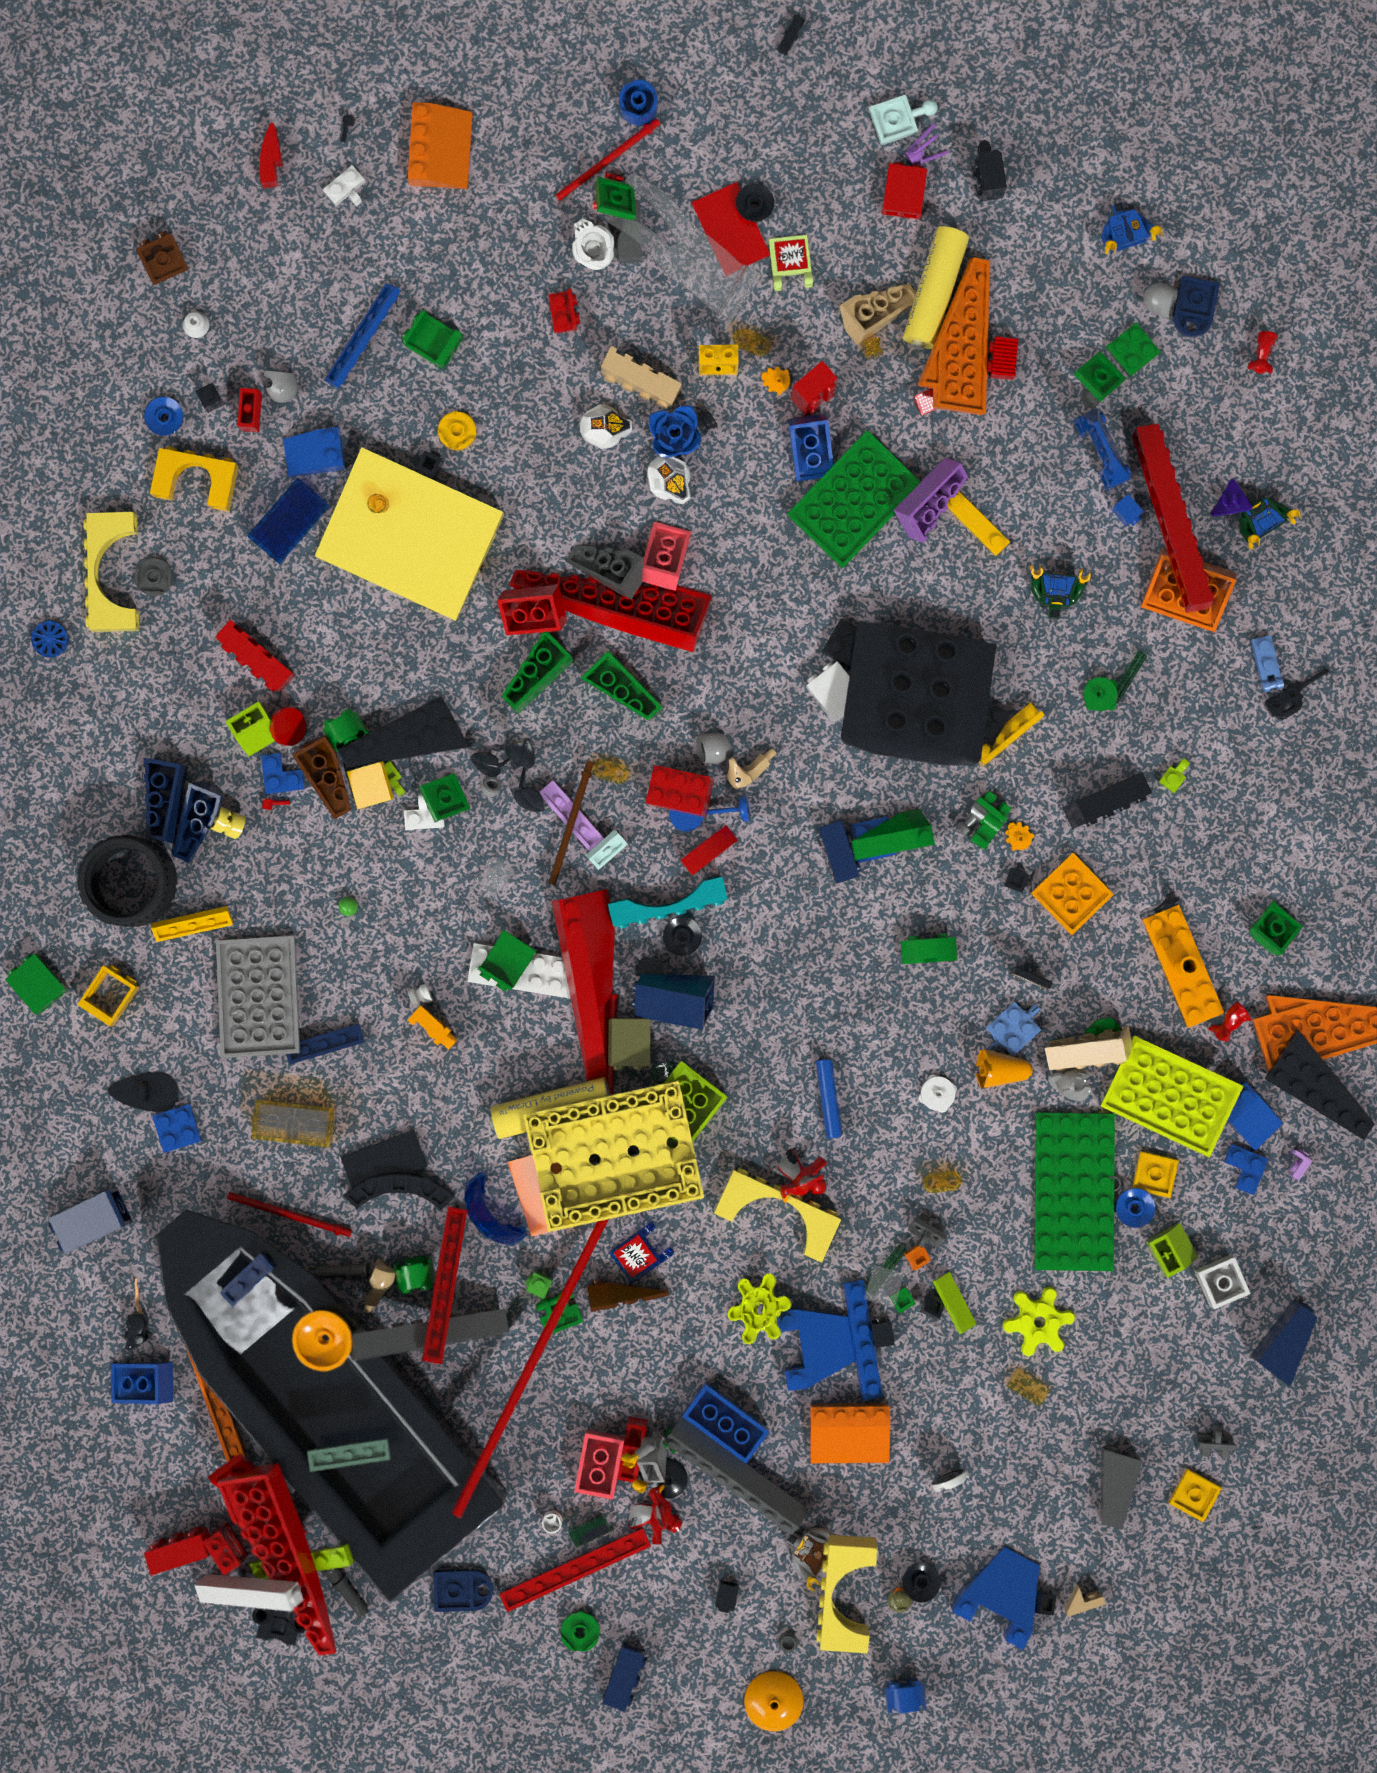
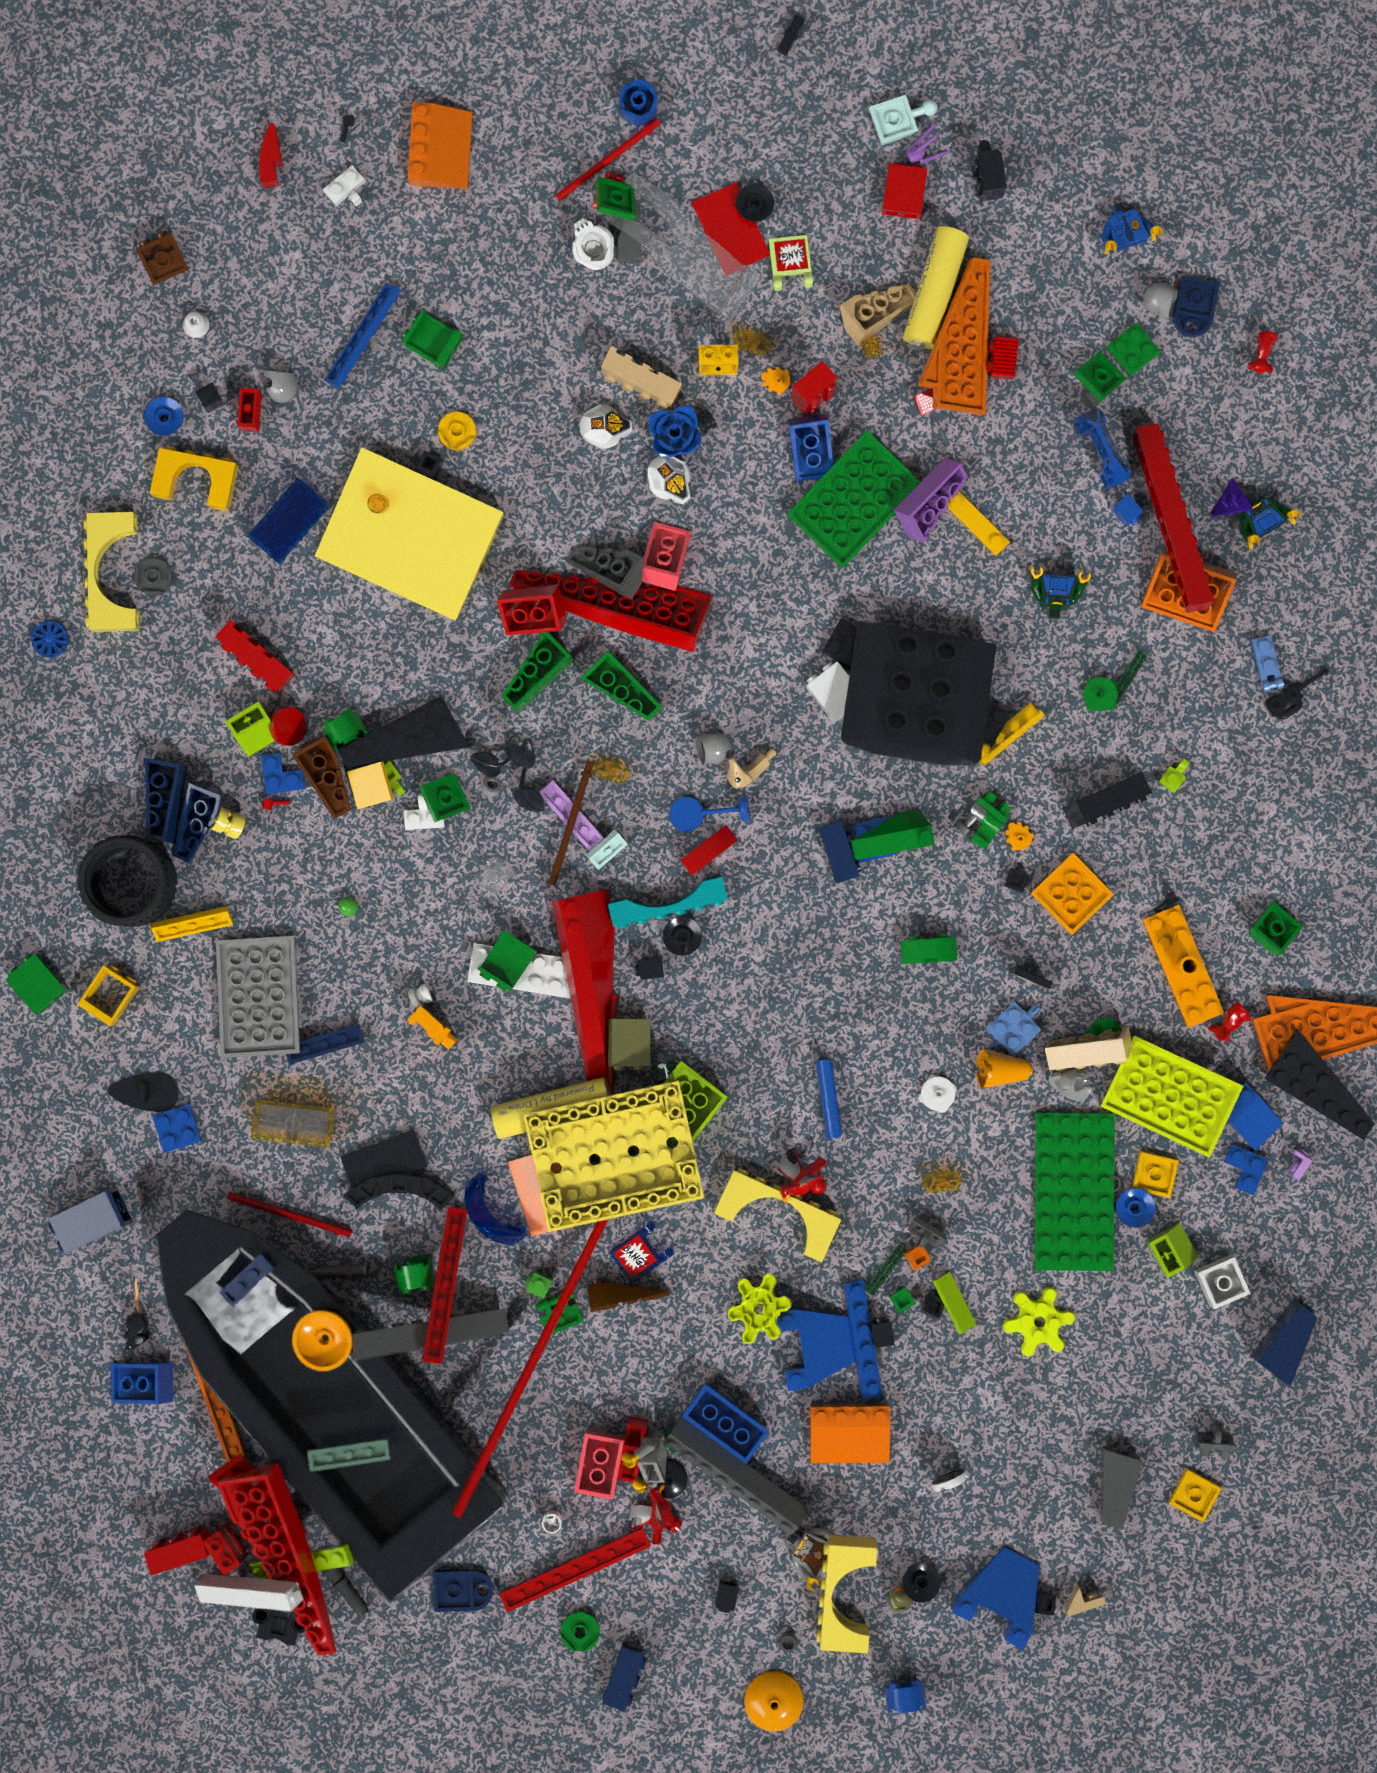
(315, 452): blue slope -> none
(381, 1280): tan animal -> none
(563, 311): red bracket -> none
(589, 1530): clear green slope -> none
(675, 998): dark blue slope -> none
(679, 791): red brick -> none
(884, 1286): clear piece -> none
(1027, 1387): clear yellow tile -> none

